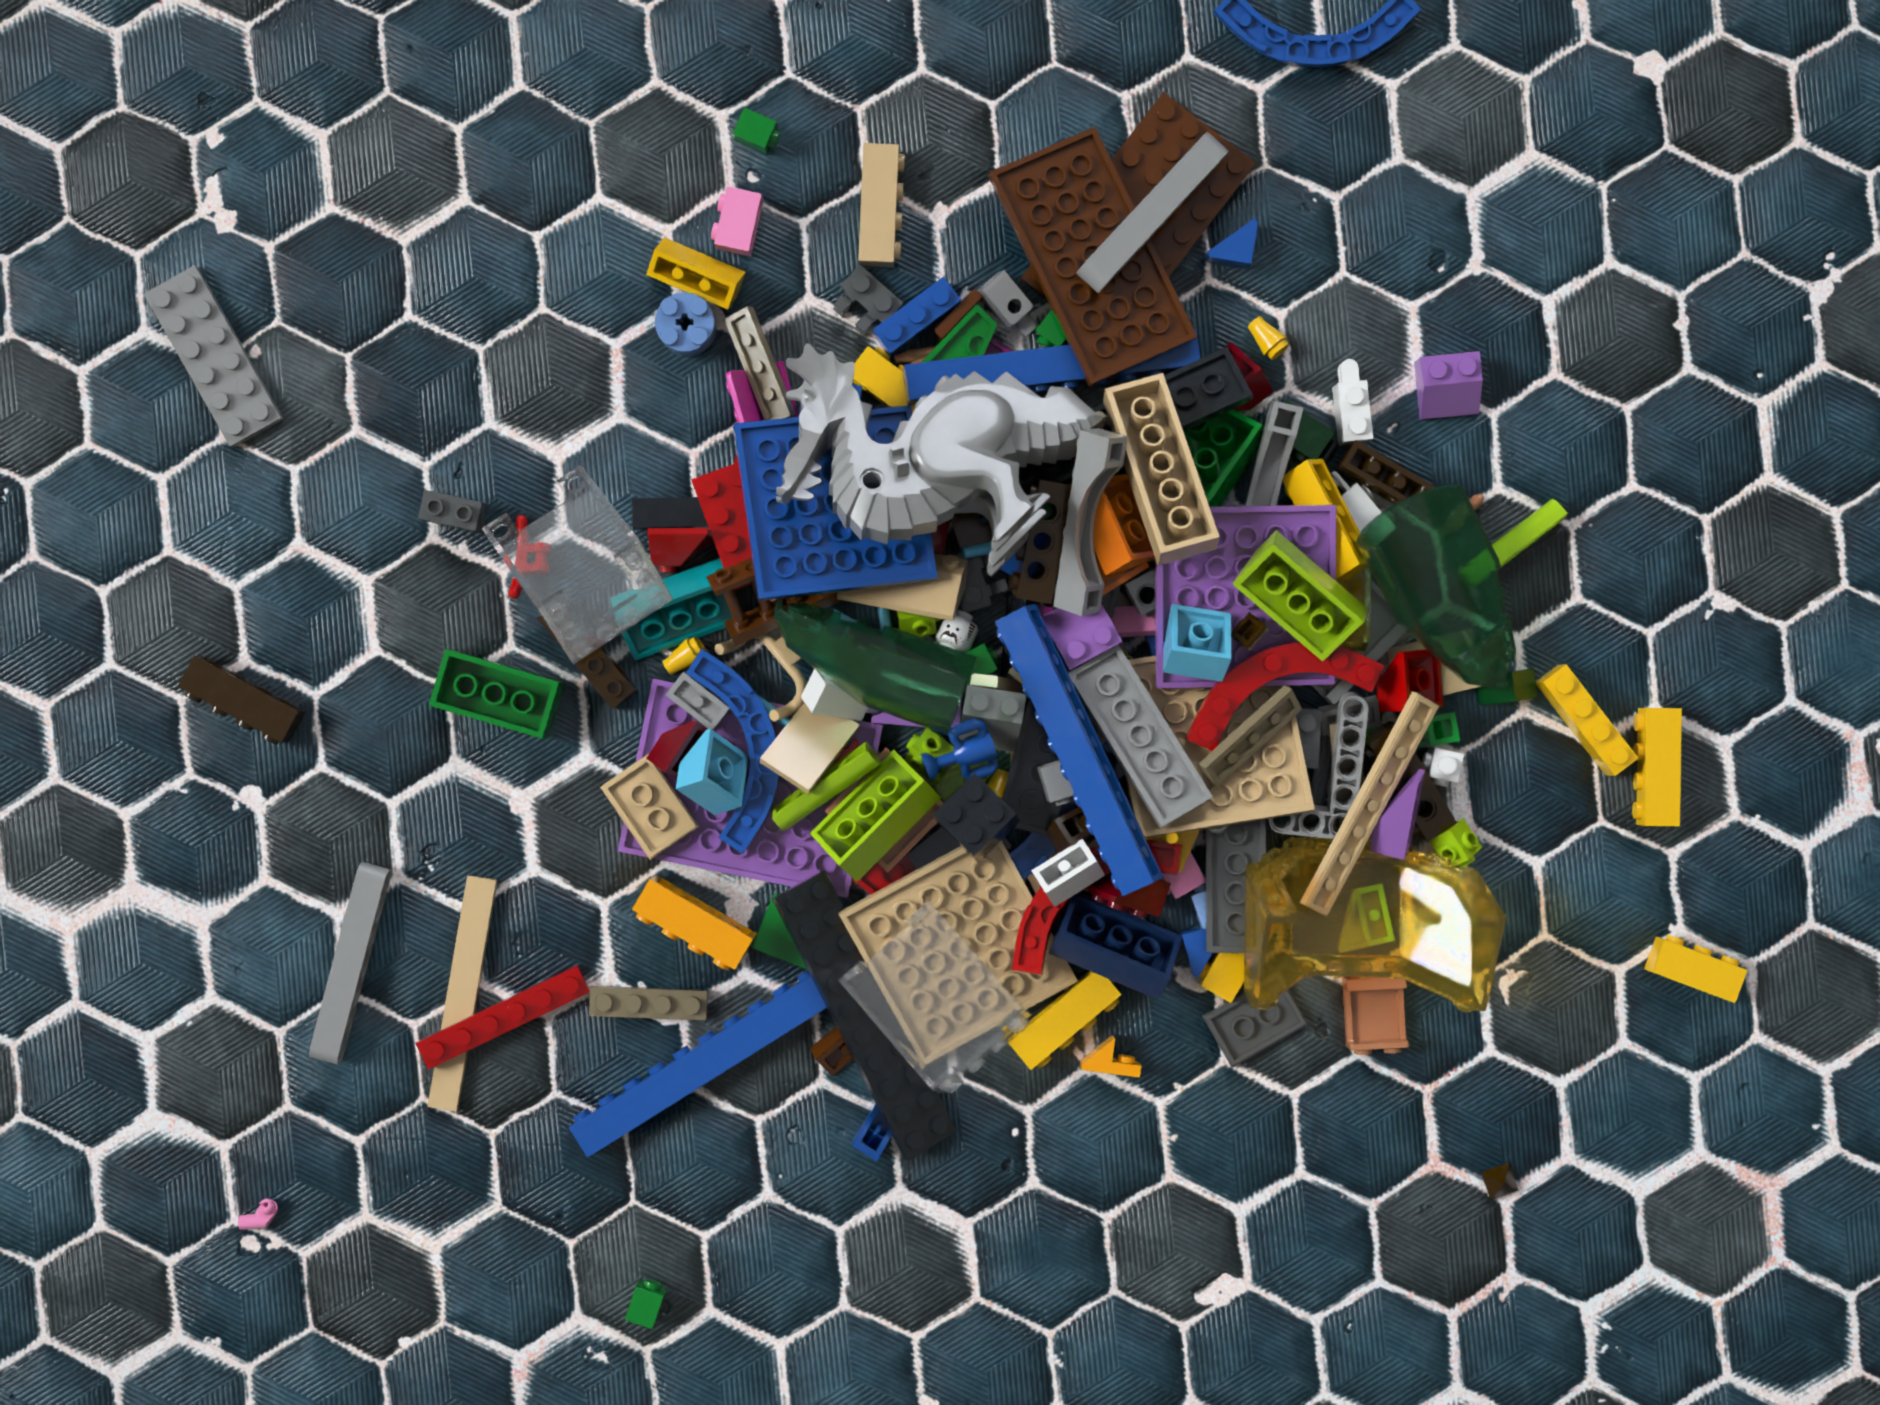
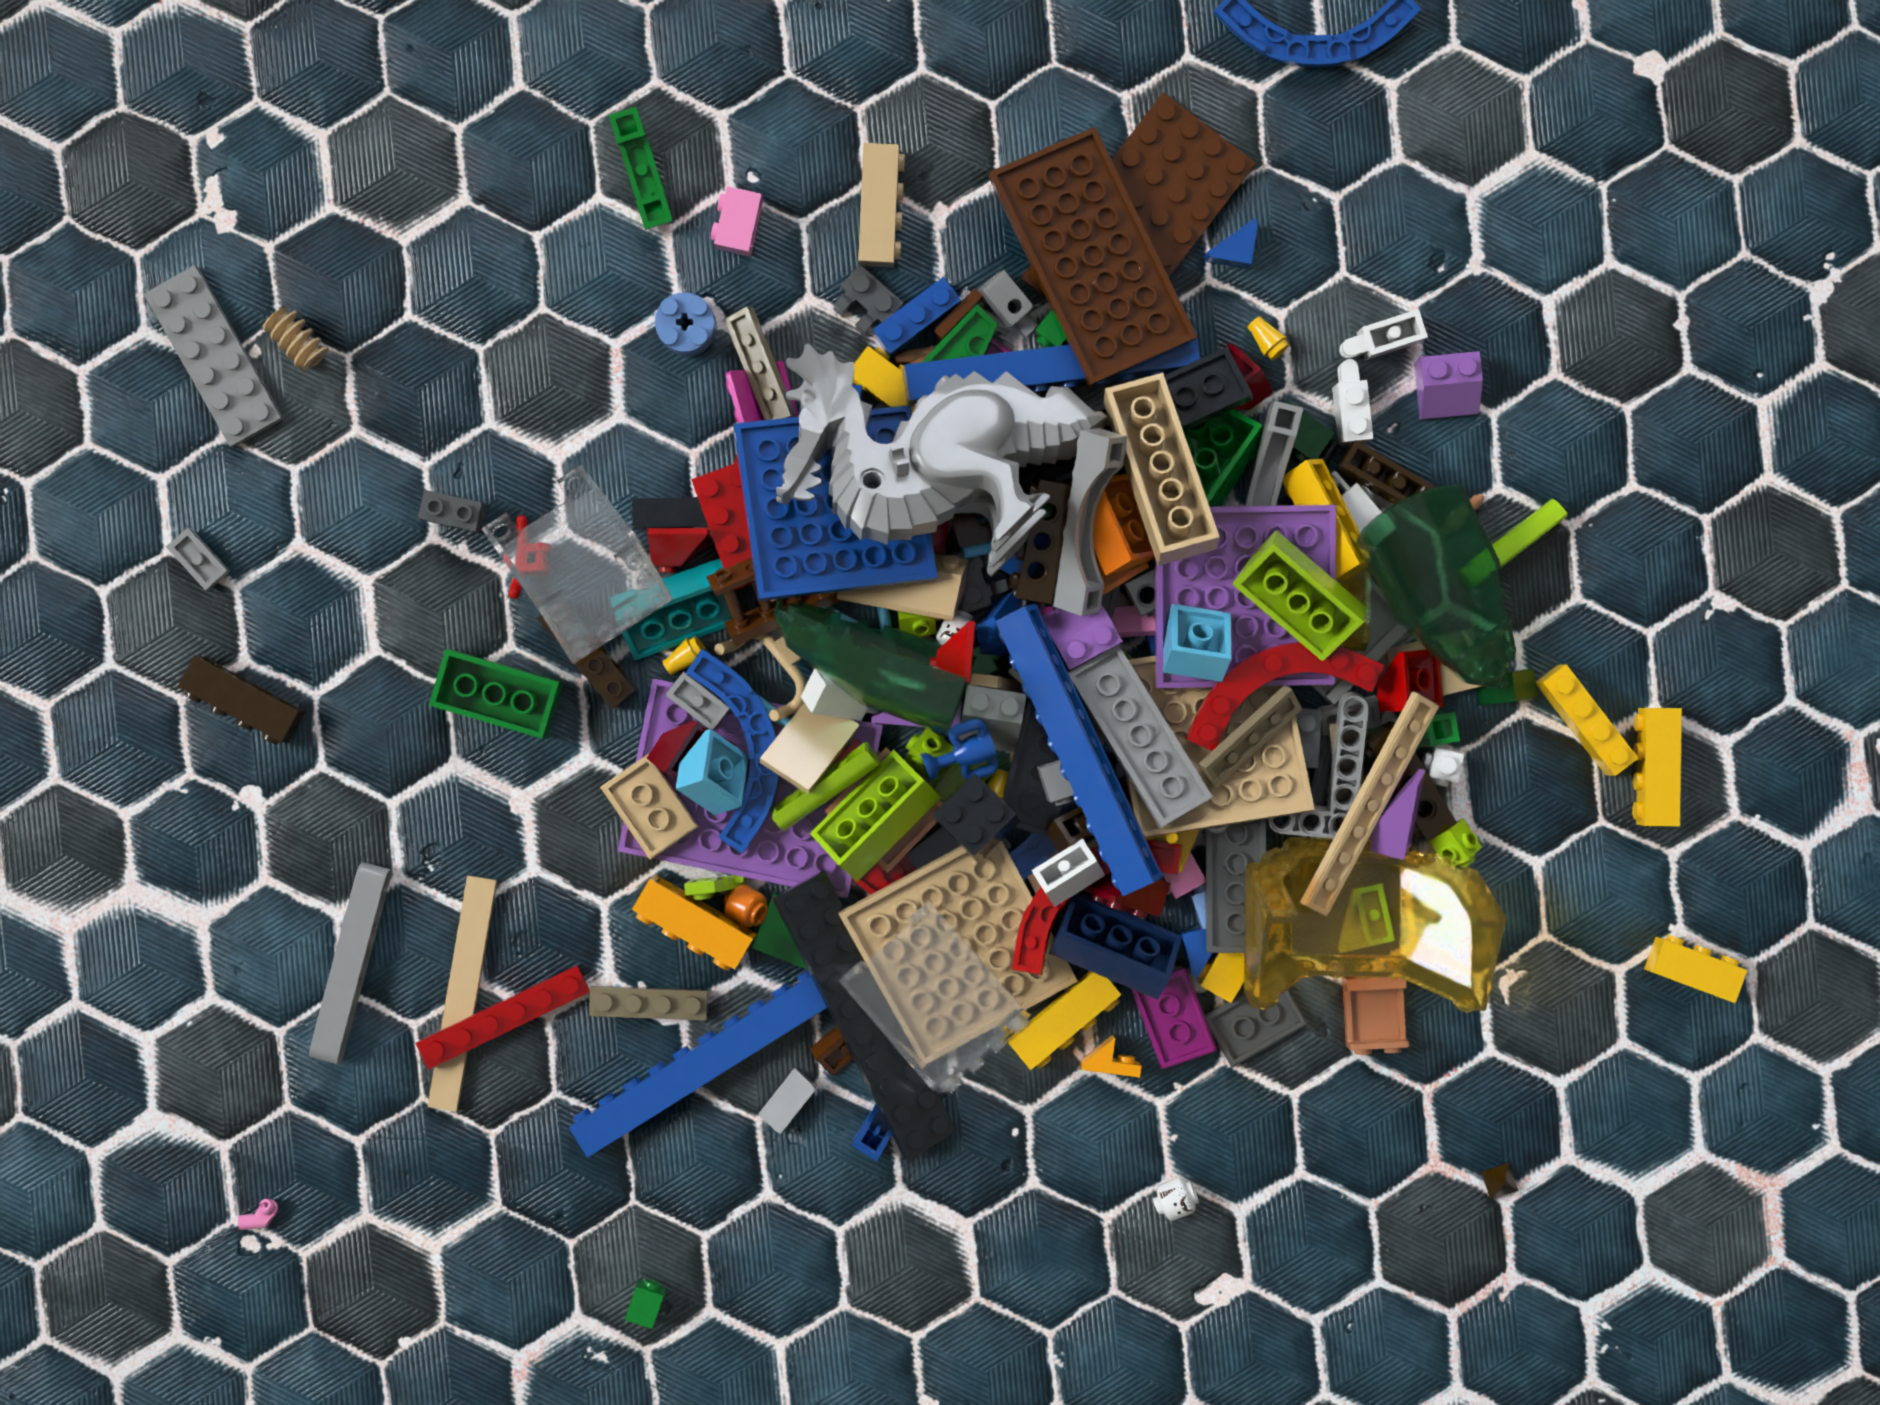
(198, 559): none -> light grey plate
(294, 340): none -> tan piece
(641, 168): none -> green slope
(695, 273): yellow brick -> none
(706, 887): none -> lime wing
(745, 906): none -> orange head
(756, 131): green brick -> none
(787, 1100): none -> light grey slope
(957, 652): none -> red slope
(987, 628): none -> blue slope
(1152, 212): light grey beam -> none
(1176, 1021): none -> magenta tile
(1176, 1199): none -> white head
(1249, 631): dark brown slope -> none
(1385, 336): none -> white brick

